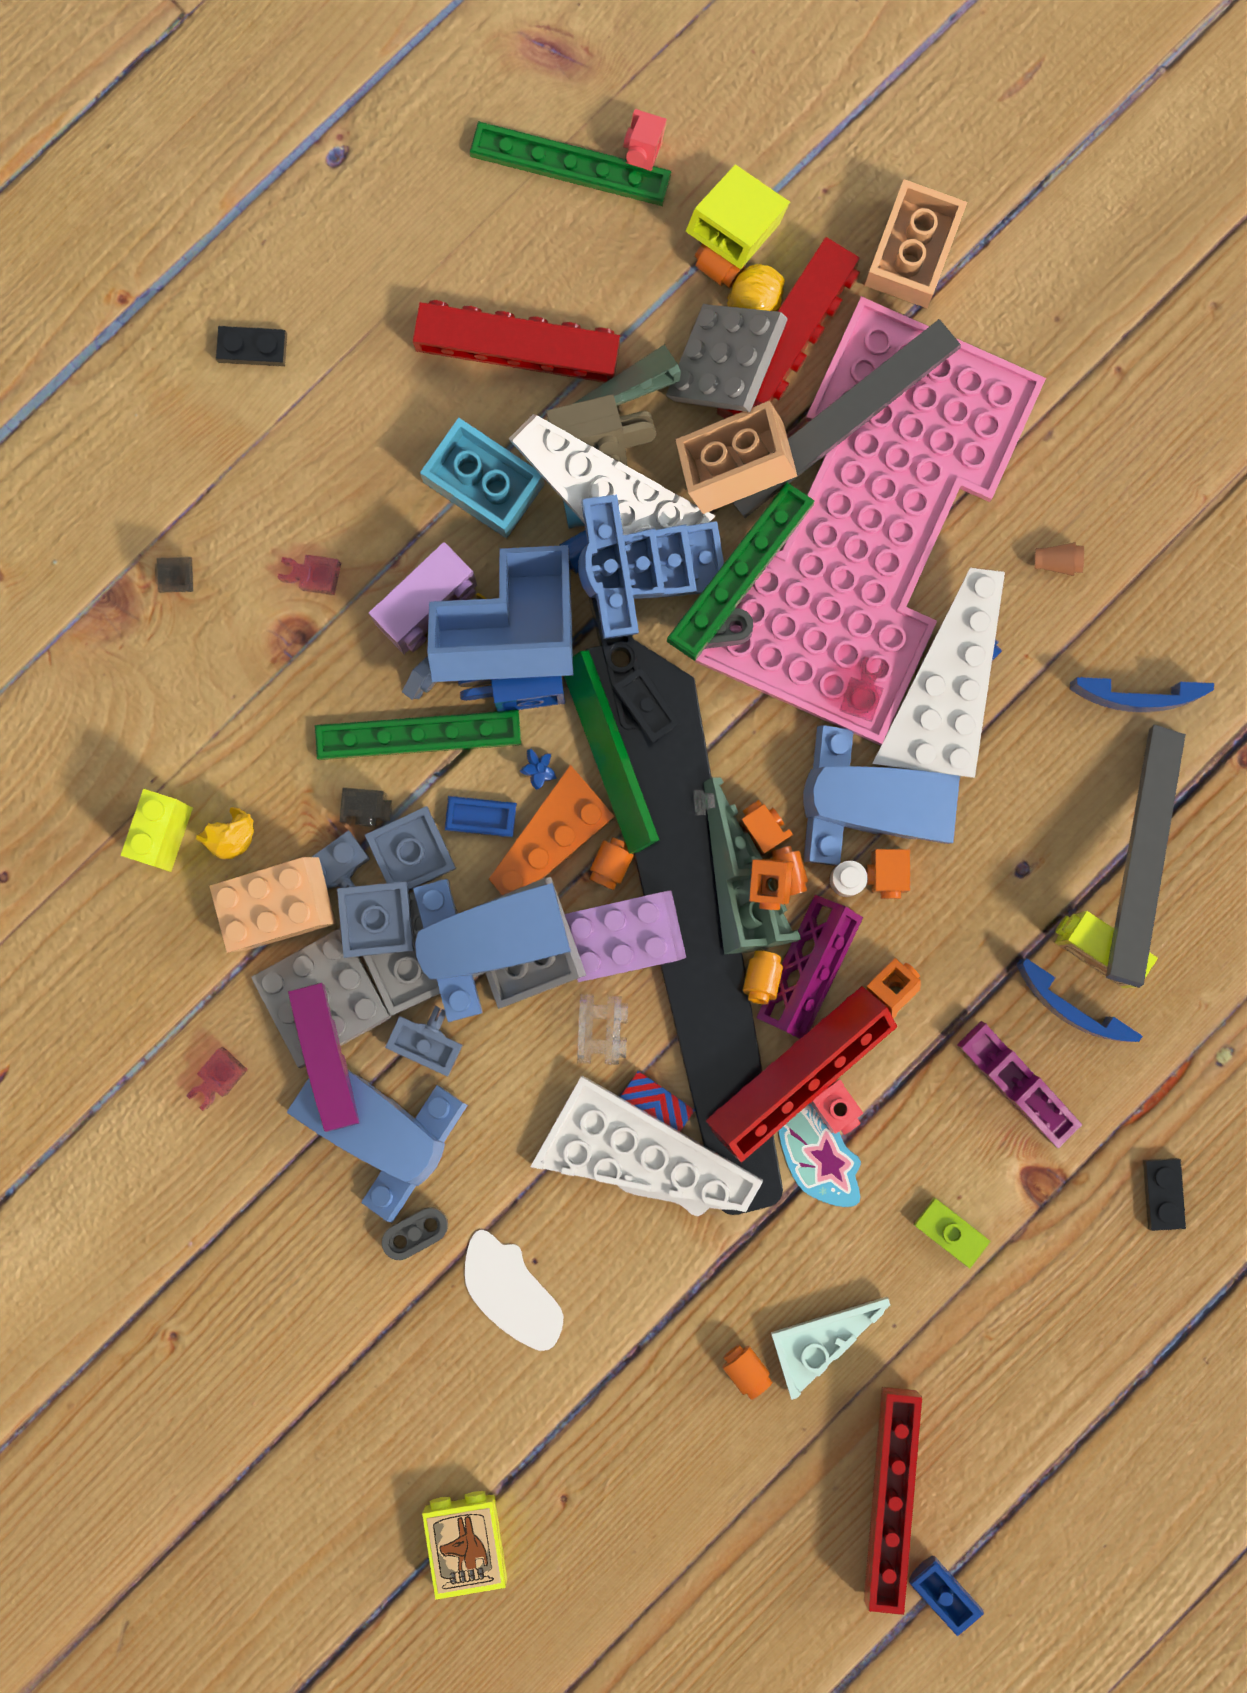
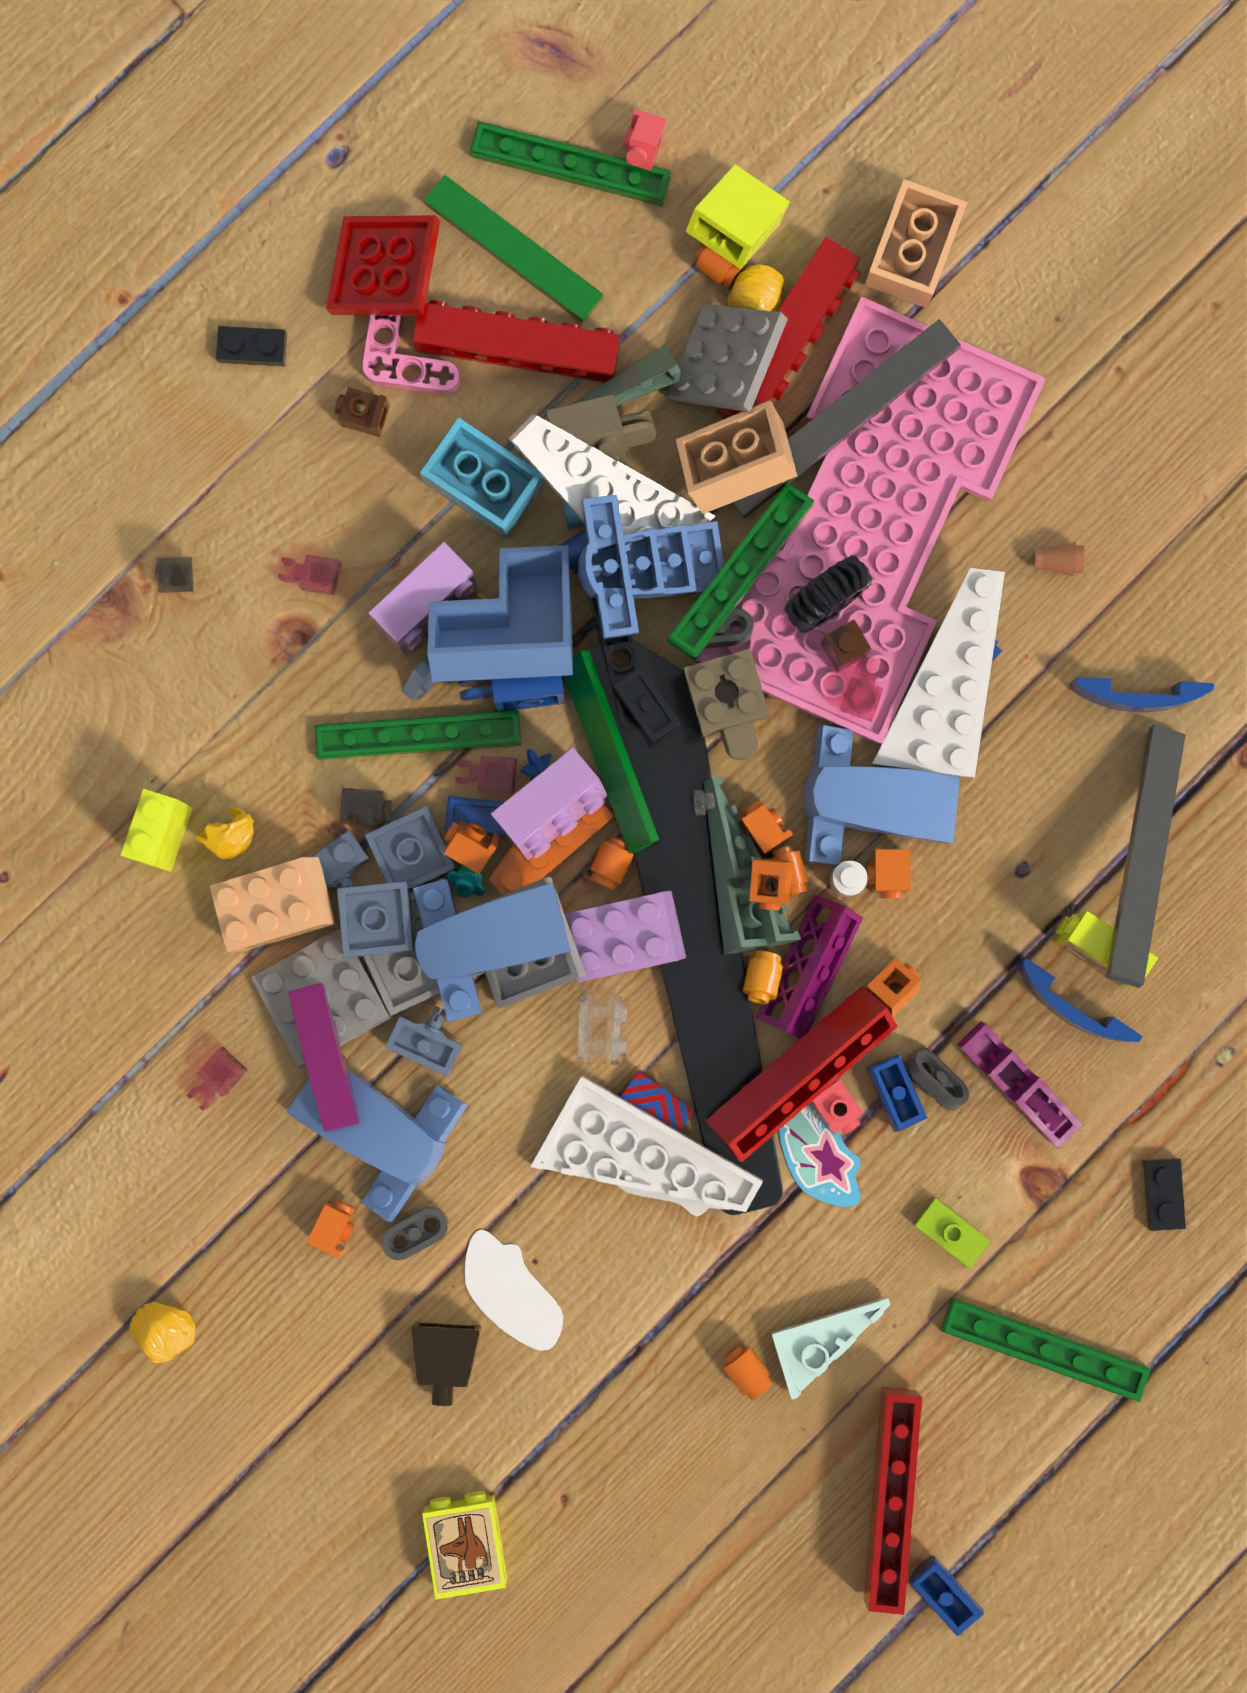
(162, 1331): none -> yellow hair
(332, 1228): none -> orange brick
(368, 421): none -> reddish brown brick
(383, 265): none -> red plate
(388, 355): none -> bright pink beam
(444, 1357): none -> dark brown torso
(466, 882): none -> teal plate
(470, 845): none -> orange brick
(492, 774): none -> clear pink plate
(513, 249): none -> green tile
(550, 804): none -> lavender brick
(728, 700): none -> dark tan brick
(828, 594): none -> black gear
(845, 645): none -> reddish brown brick
(896, 1093): none -> blue brick
(938, 1080): none -> dark grey plate
(1045, 1349): none -> green tile

